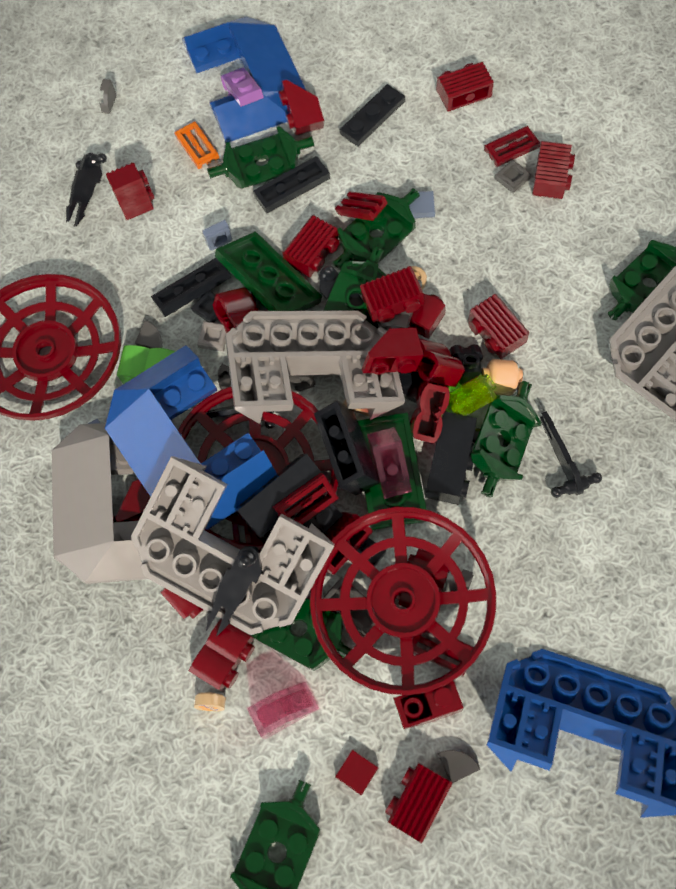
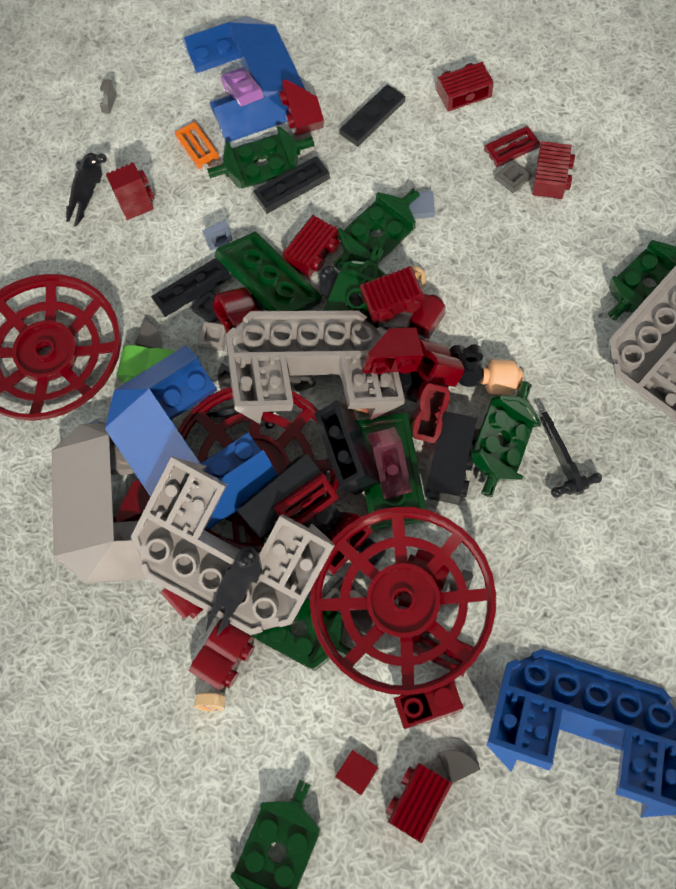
(282, 709): clear pink slope -> none
(362, 202): dark red tile -> none
(472, 395): clear neon green hips -> none
(497, 326): dark red brick -> none

